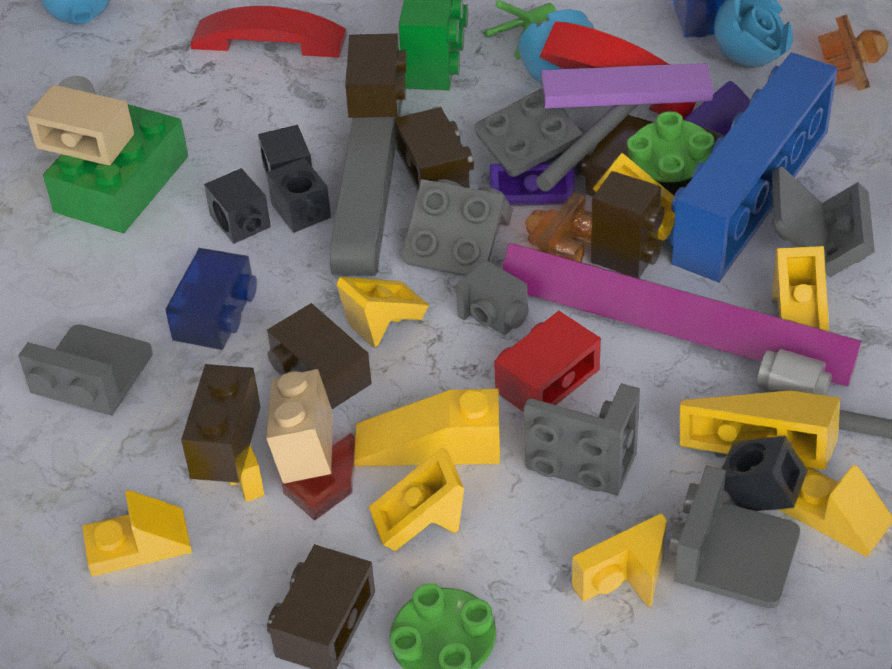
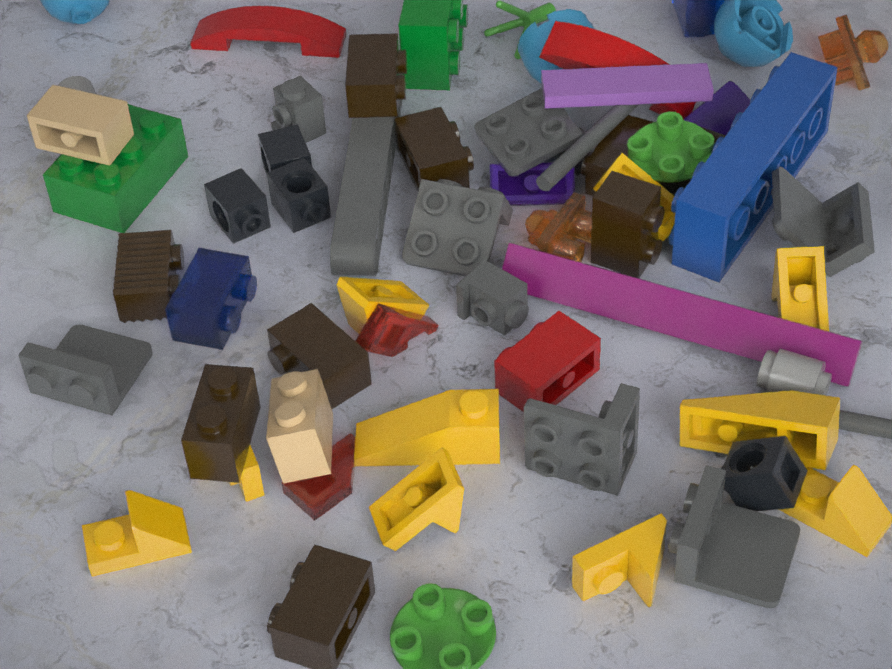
(146, 274): none -> dark brown brick
(299, 104): none -> dark grey brick
(391, 329): none -> clear red tile

